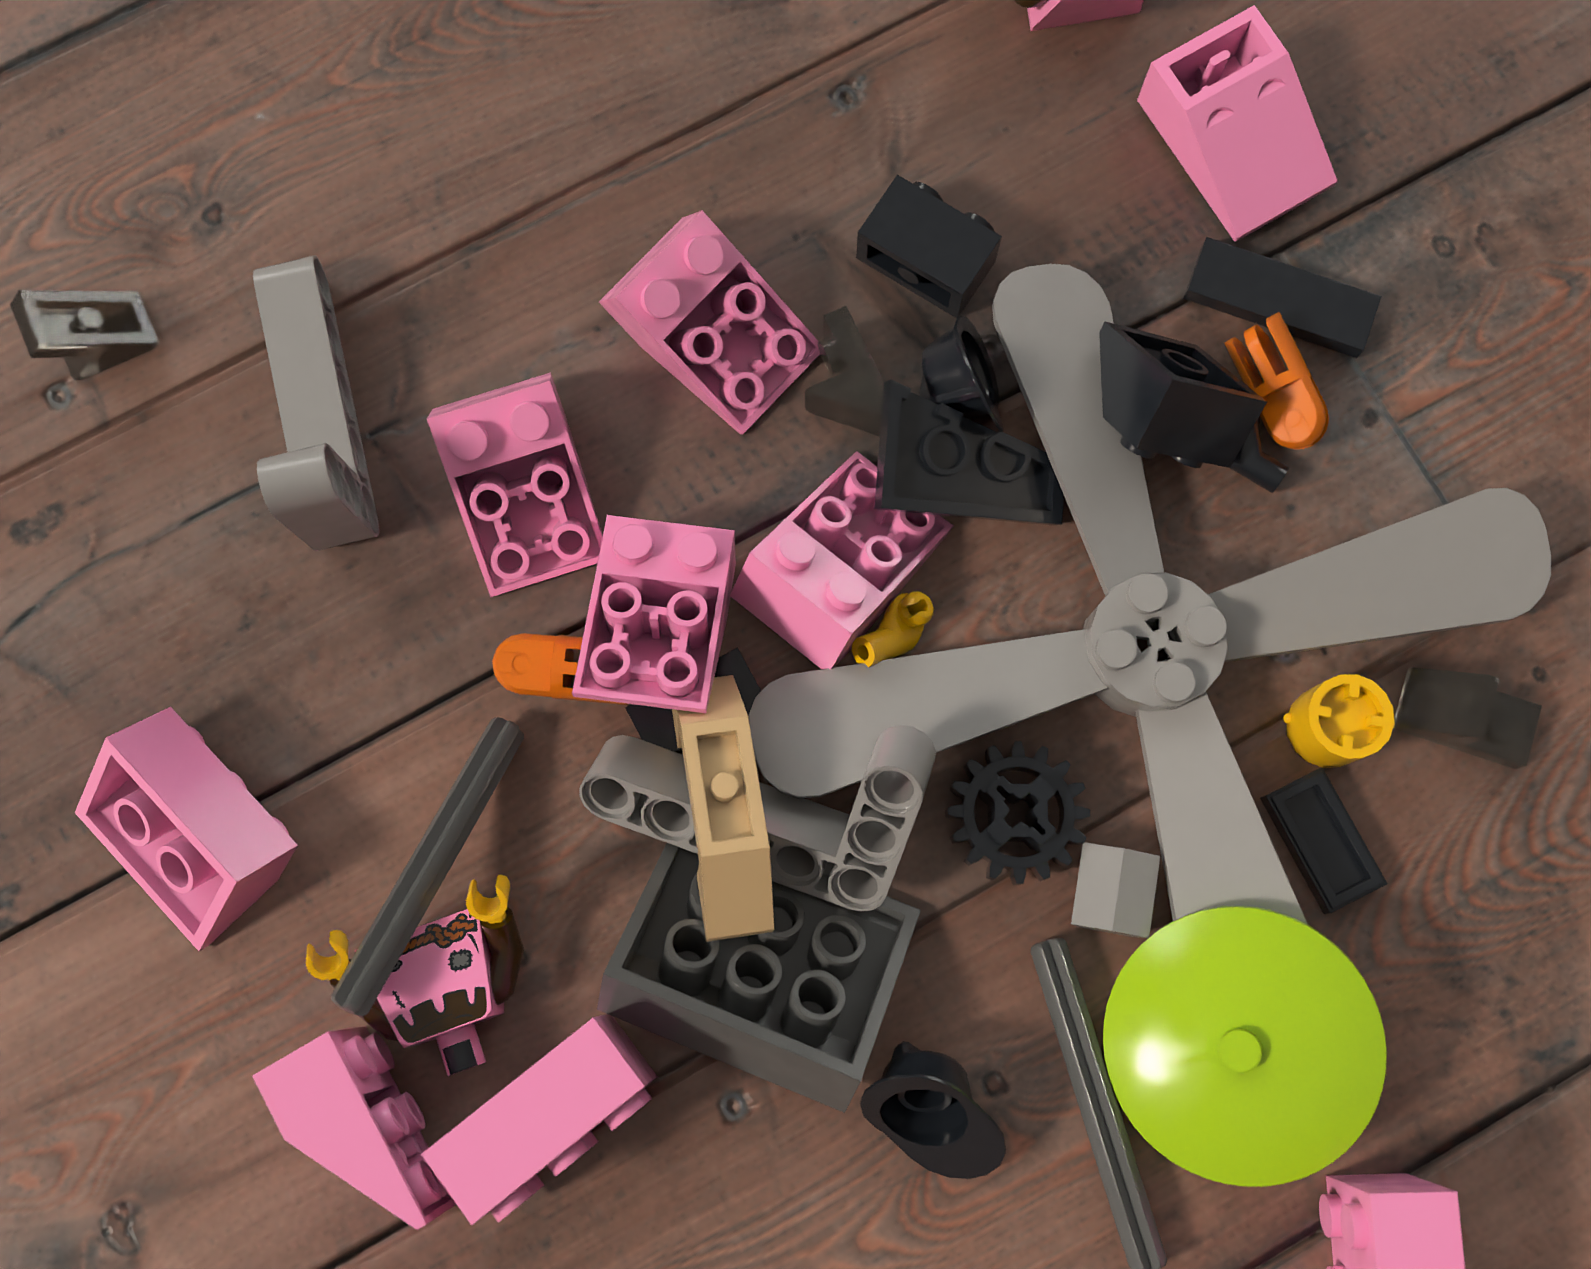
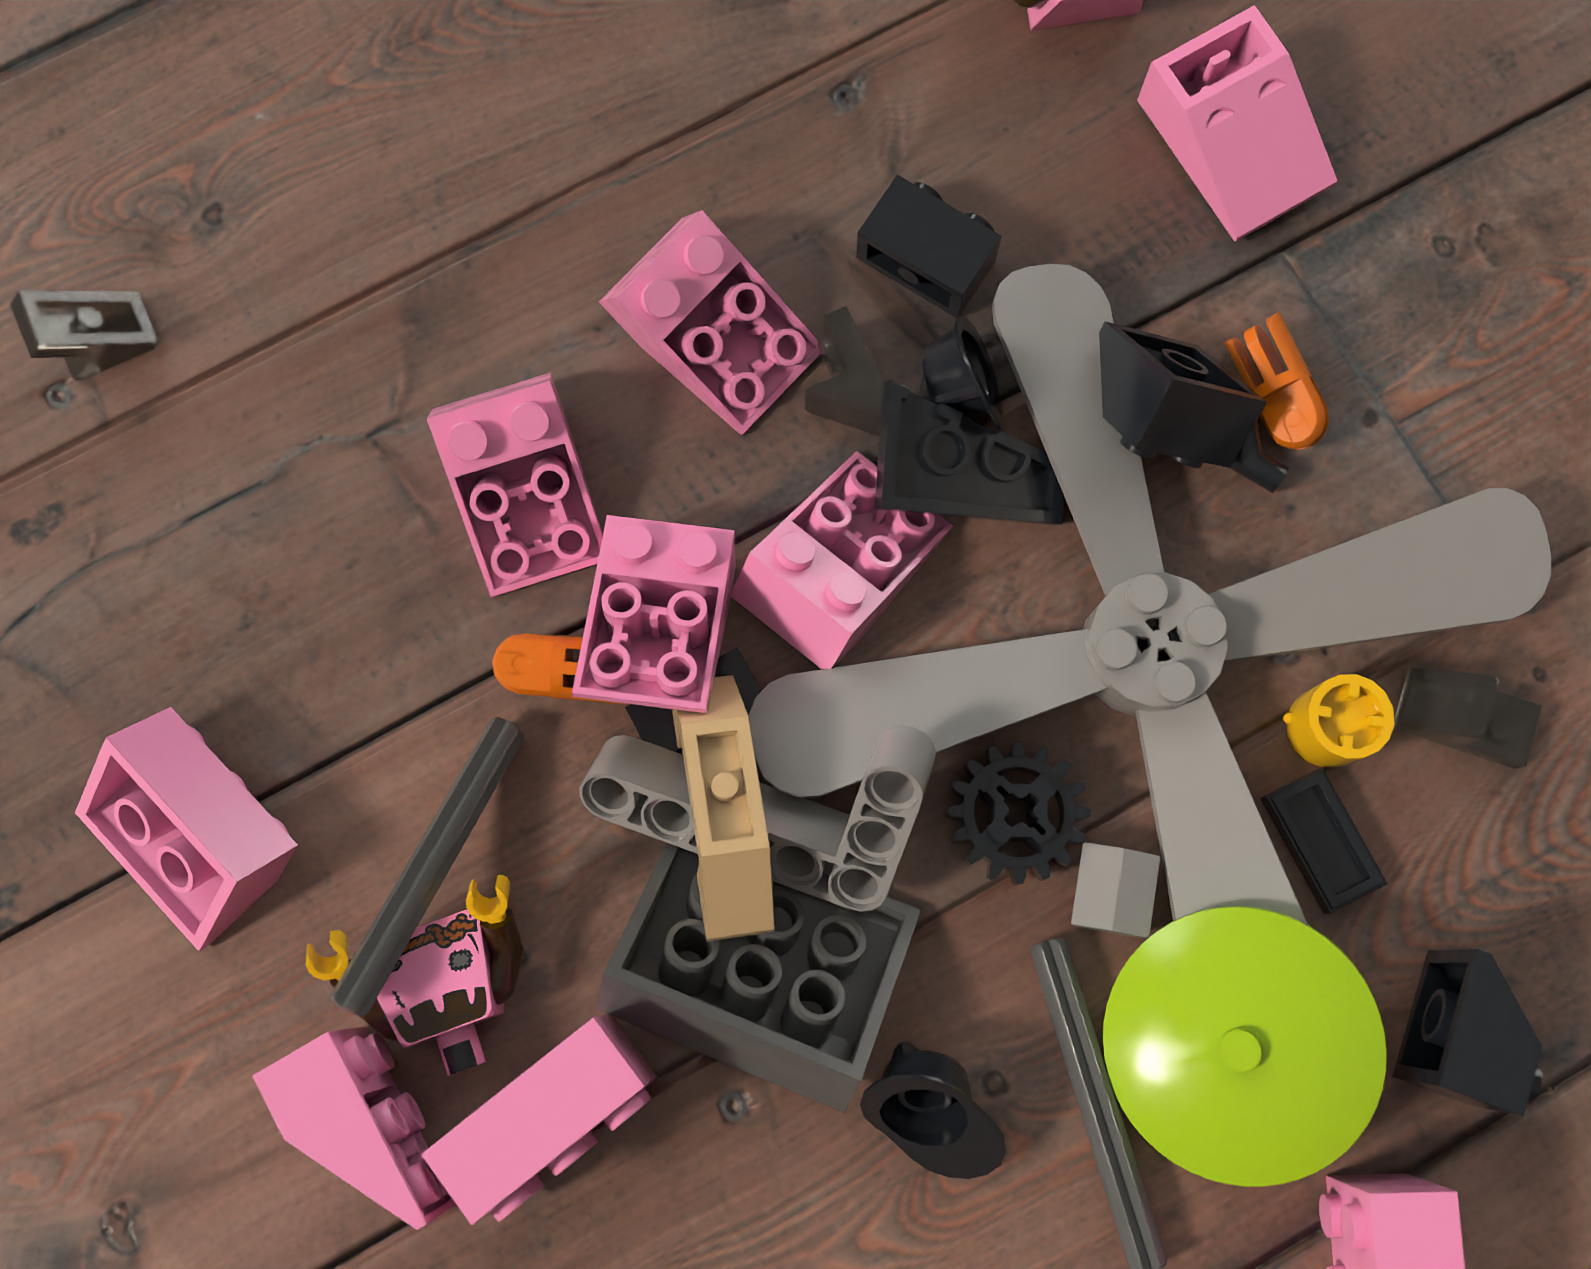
(323, 478): light grey beam -> none
(897, 631): yellow arm -> none
(1260, 286): black tile -> none
(1470, 1035): none -> black slope

